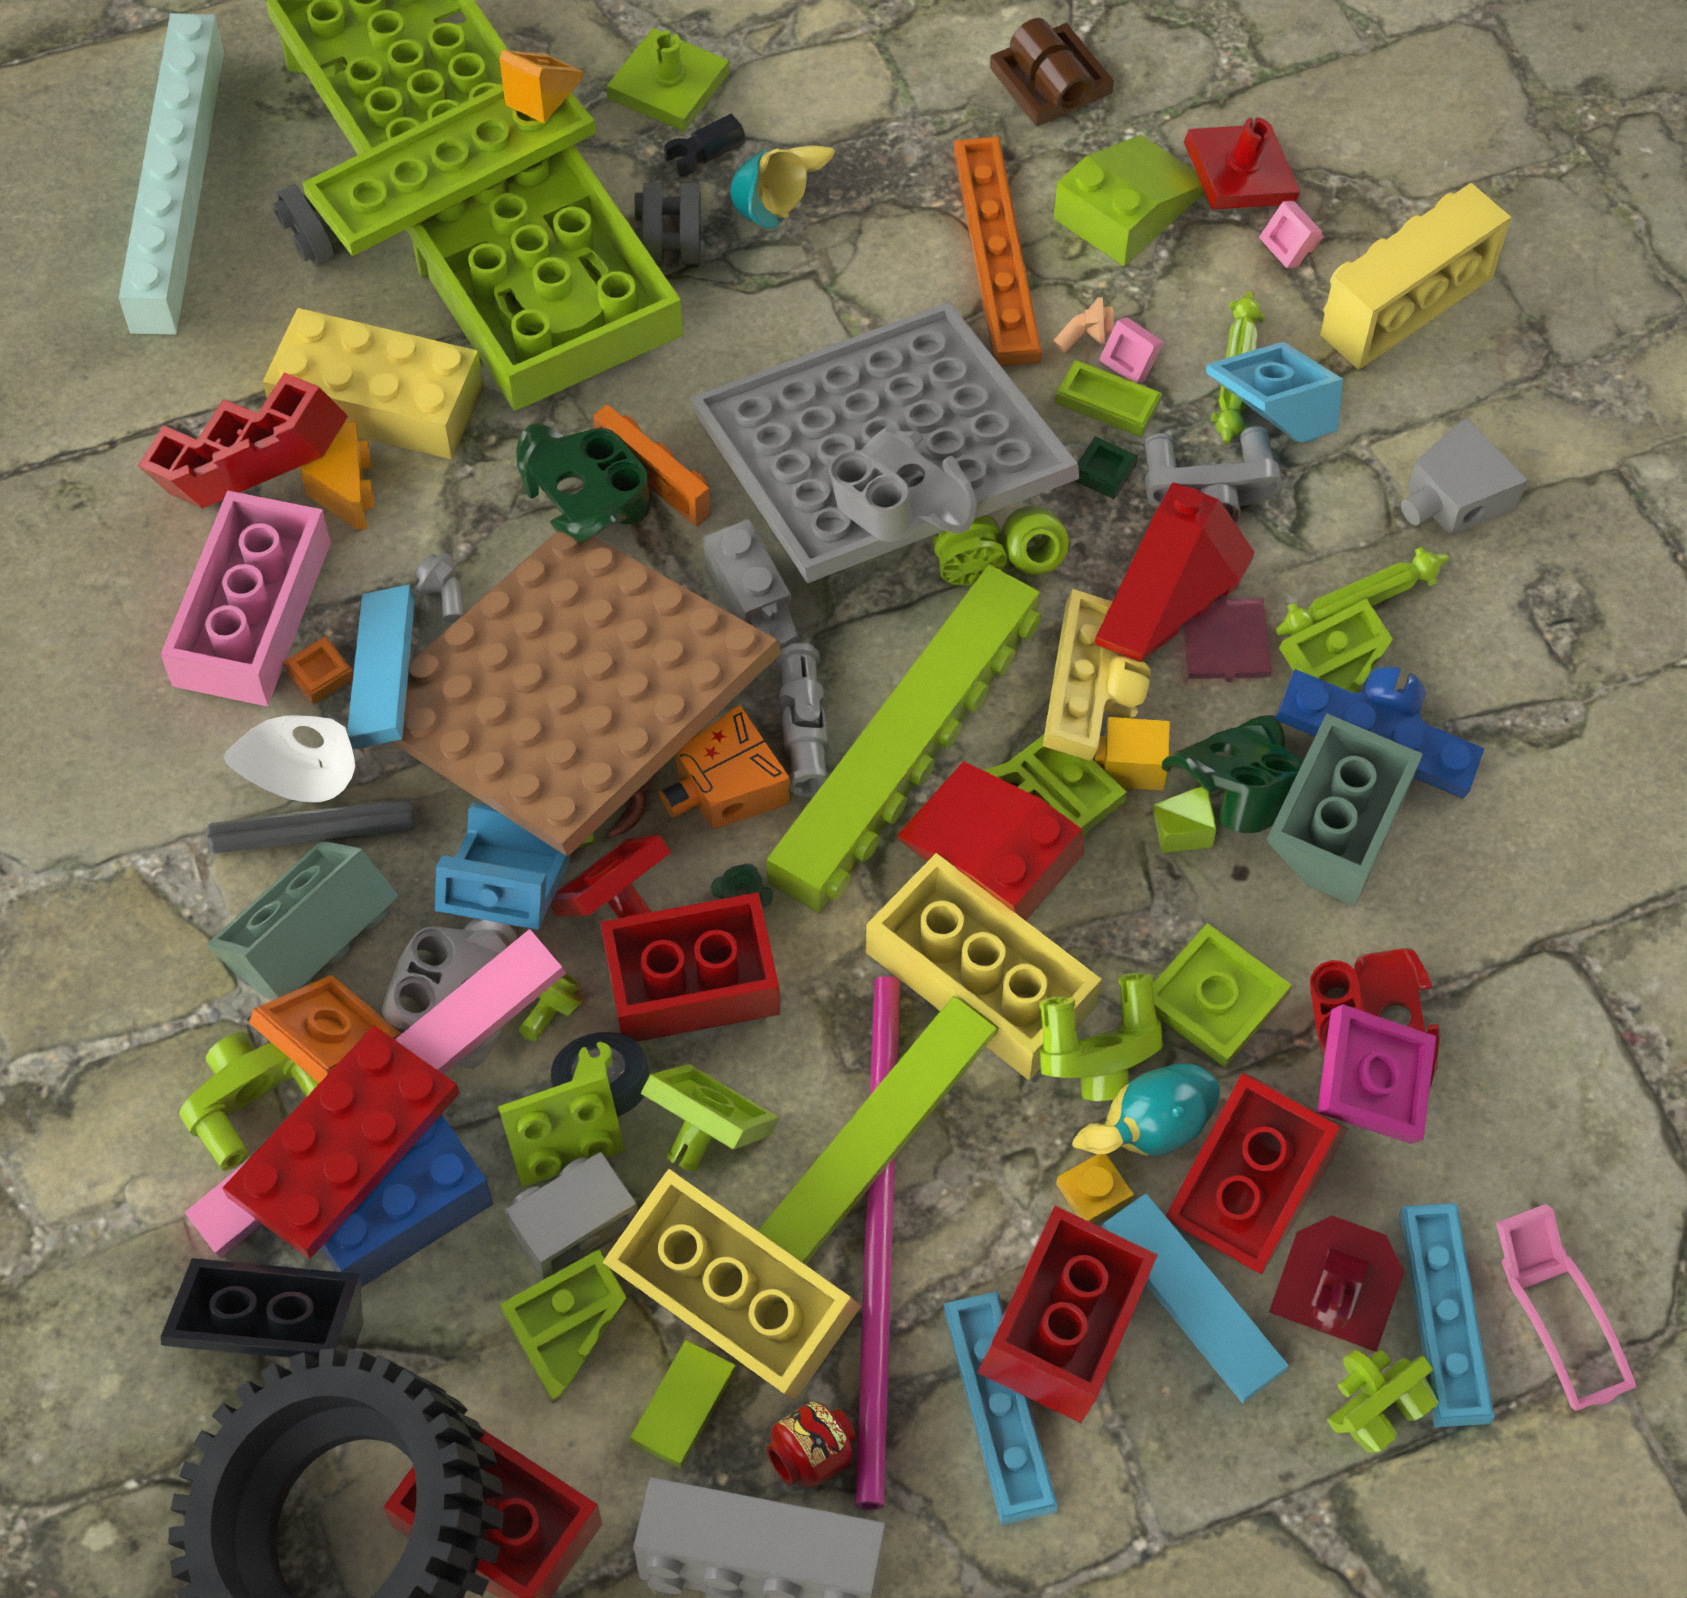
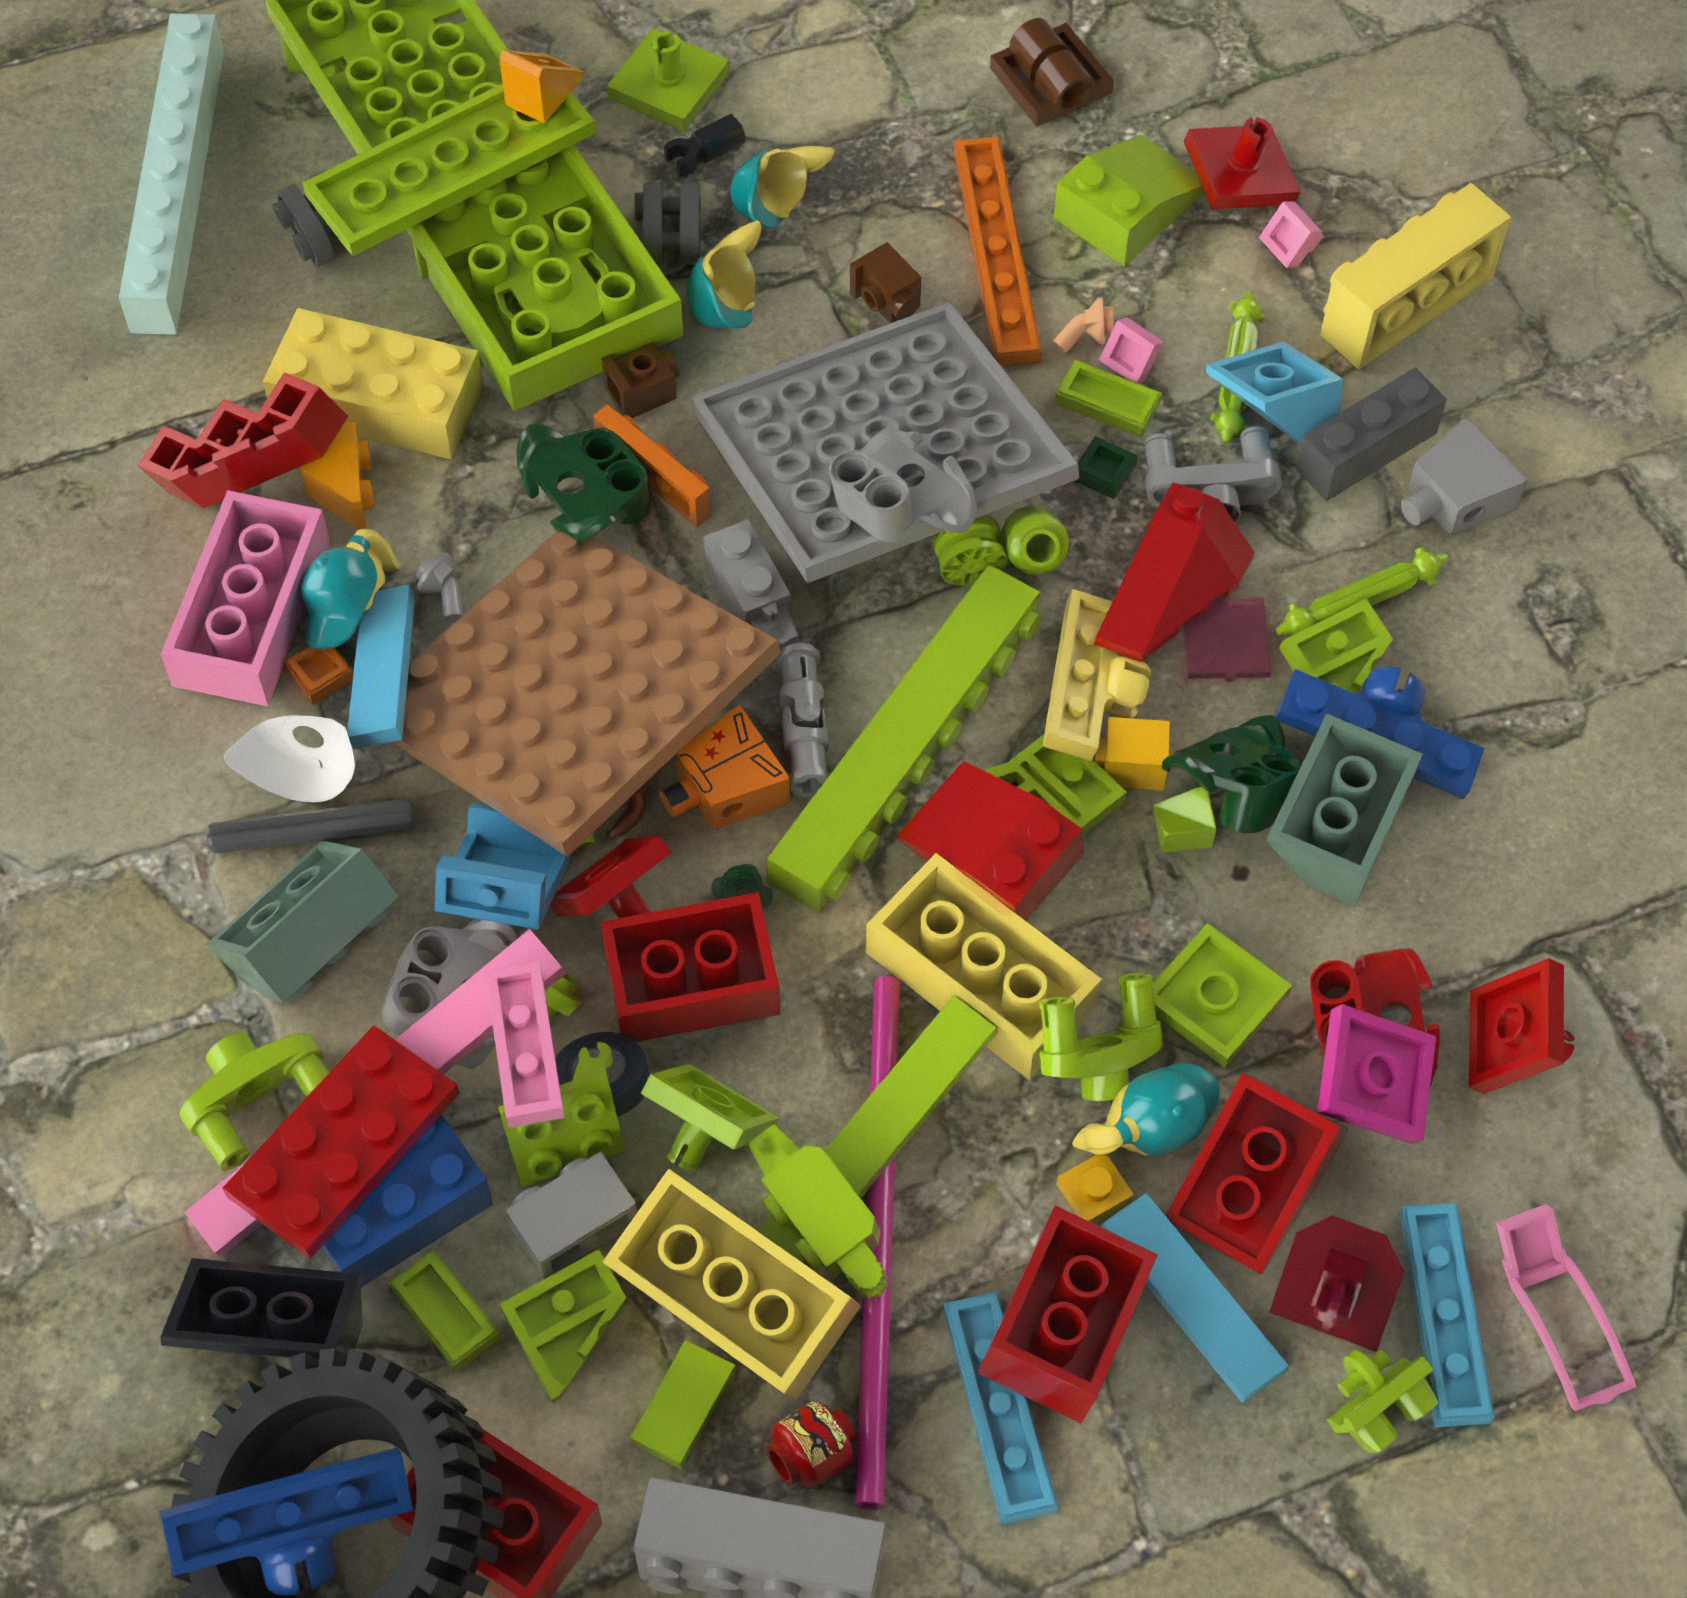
(287, 1519): none -> blue plate
(318, 1024): orange tile -> none
(342, 587): none -> teal hair
(444, 1311): none -> lime tile
(524, 1044): none -> bright pink plate
(640, 379): none -> reddish brown brick
(724, 281): none -> light yellow hair
(823, 1209): none -> lime hinge
(886, 283): none -> reddish brown brick
(1370, 434): none -> dark grey brick
(1517, 1026): none -> red tile

